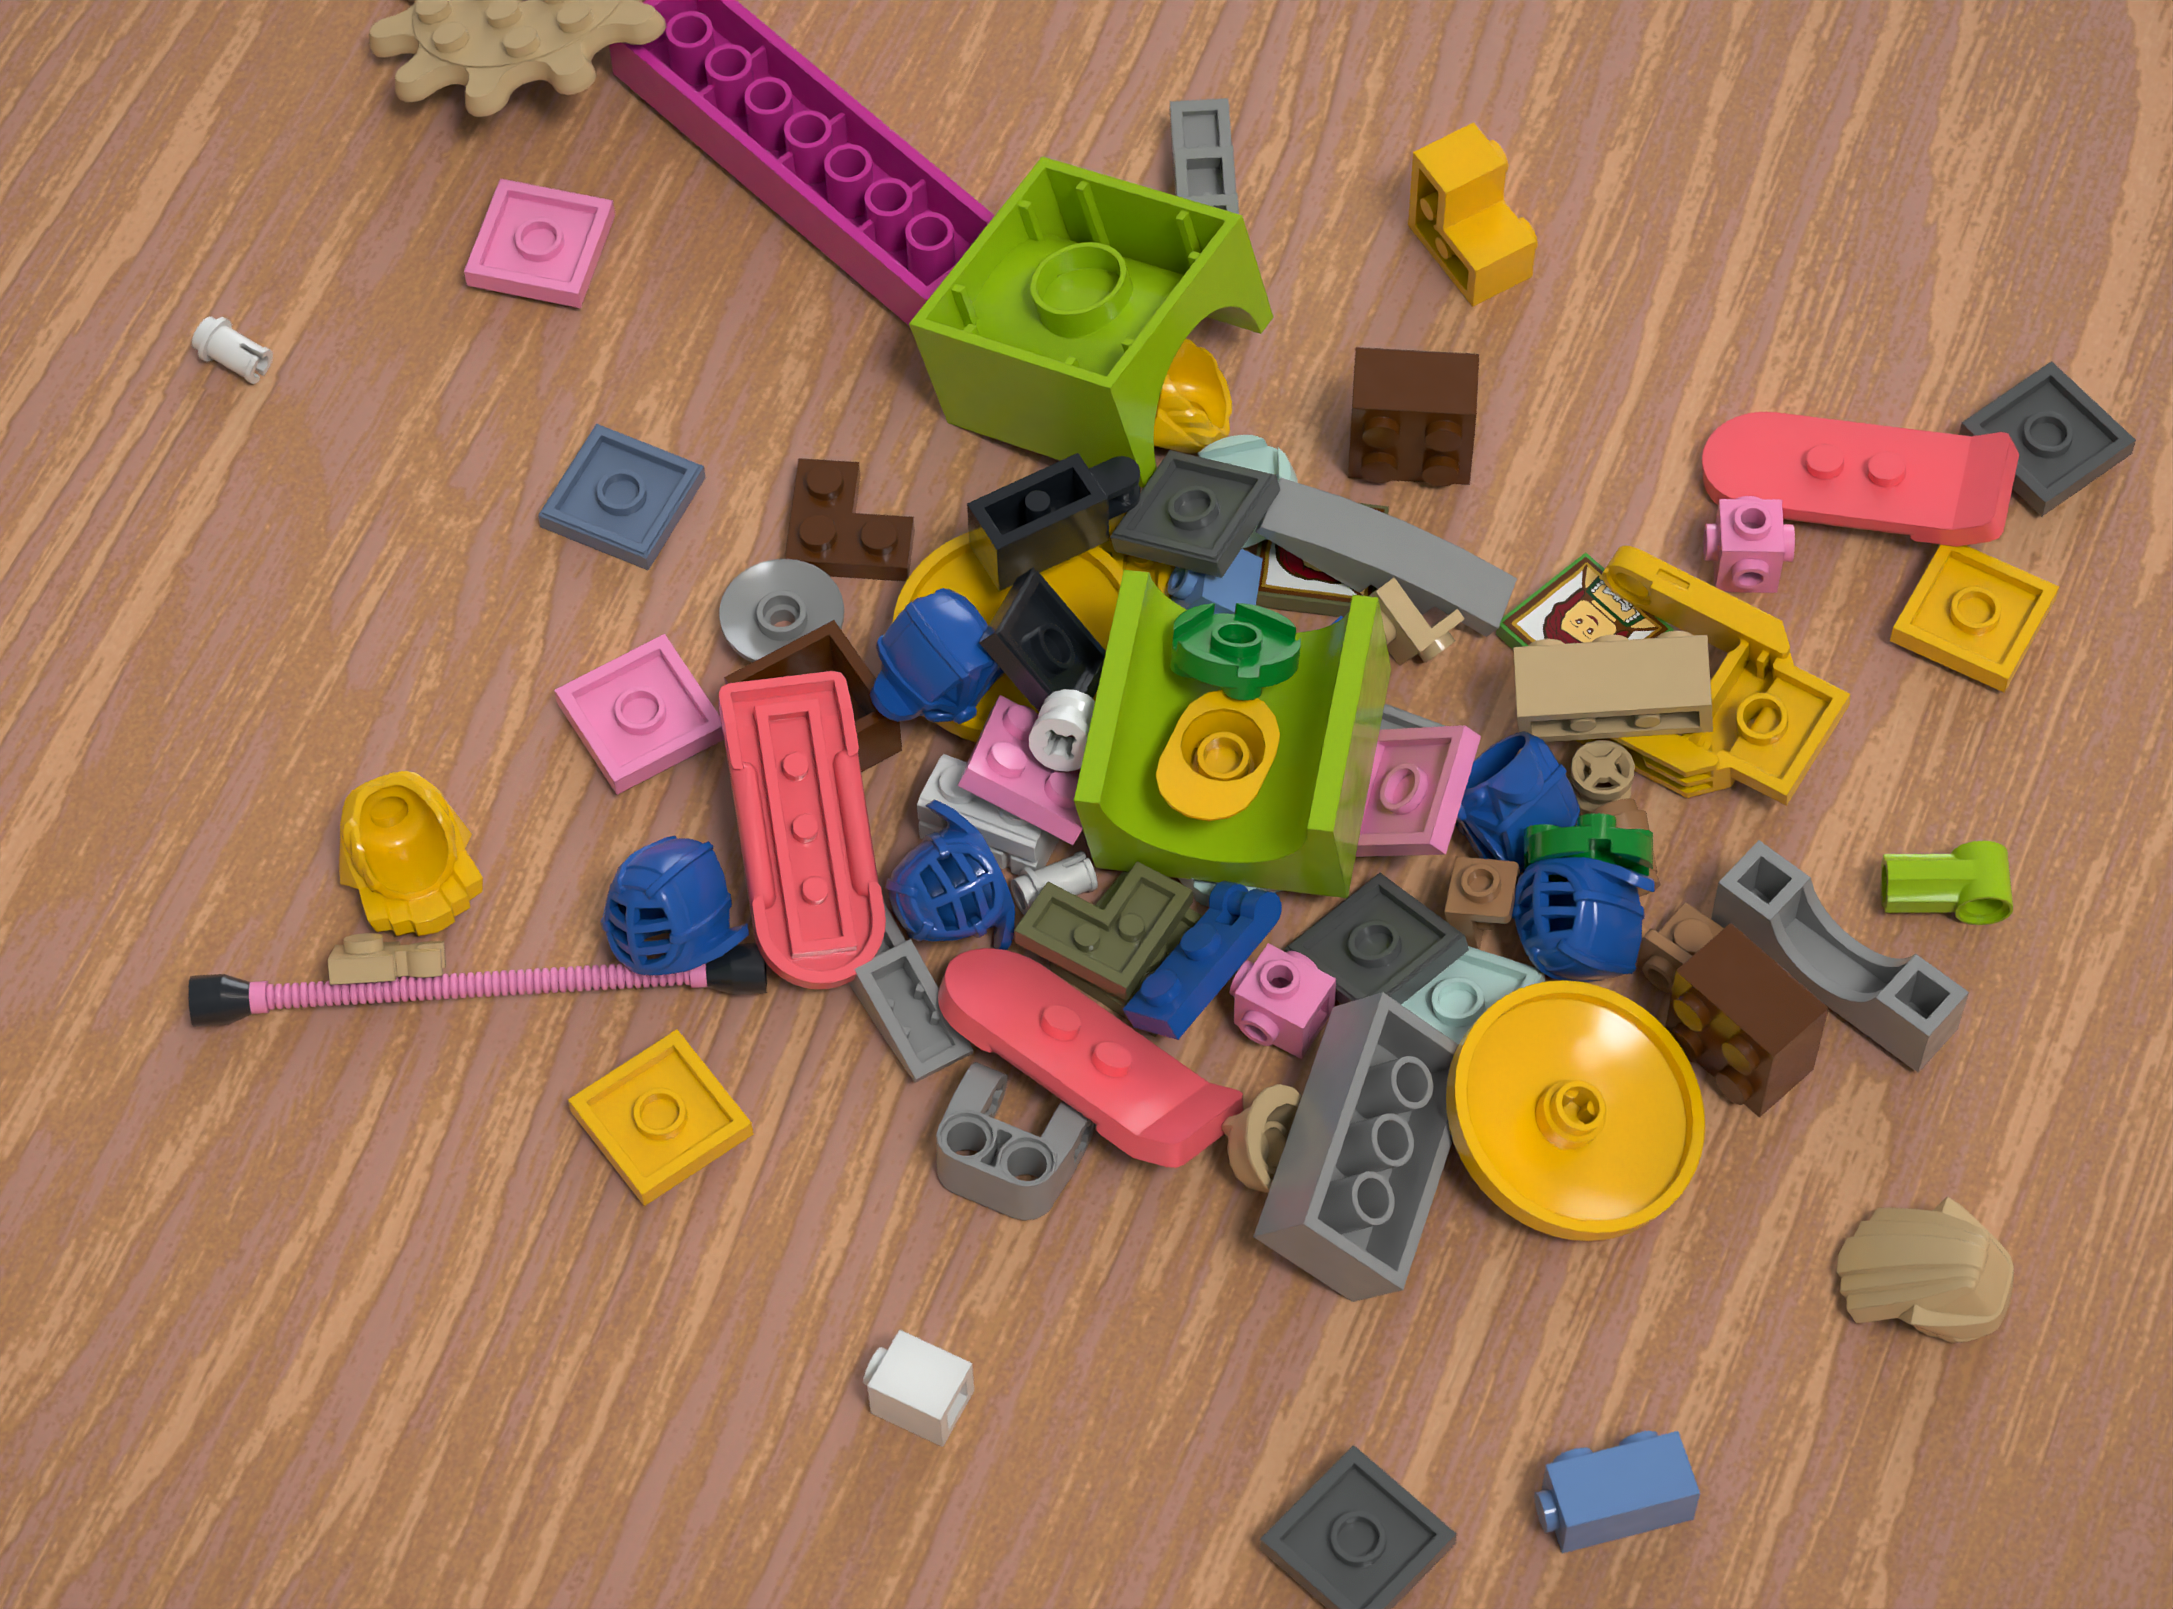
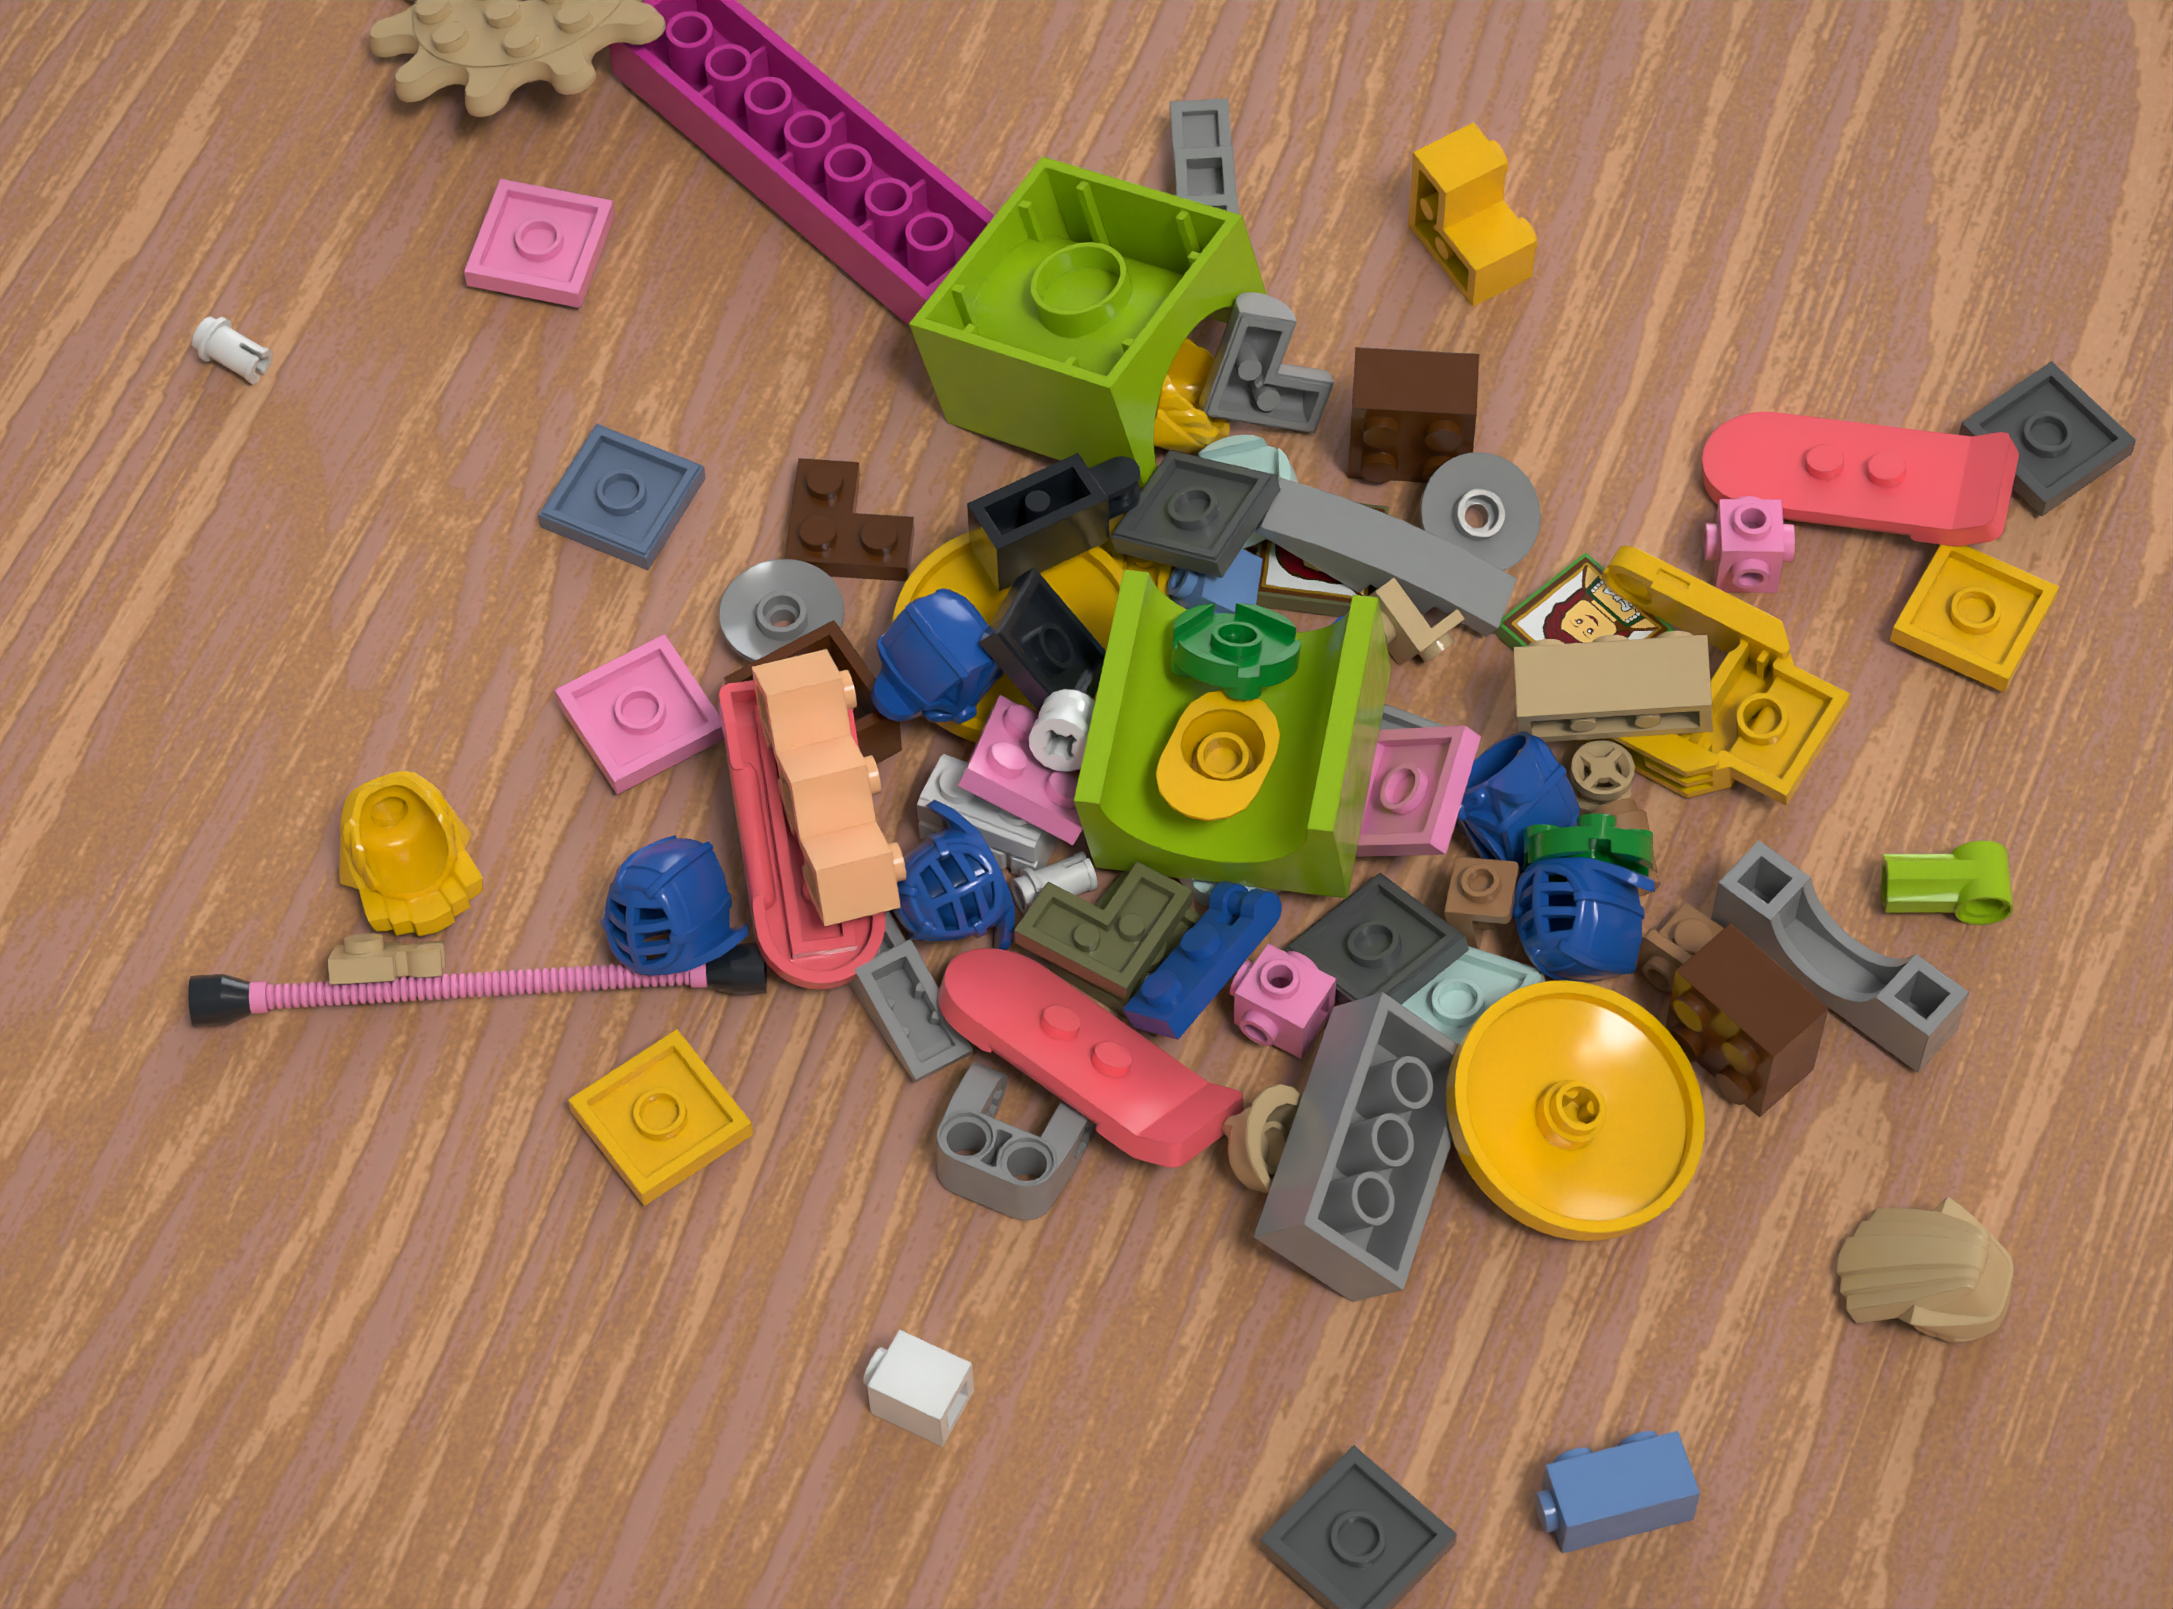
(827, 787): none -> light nougat brick
(1248, 372): none -> light grey brick
(1501, 496): none -> light grey dish

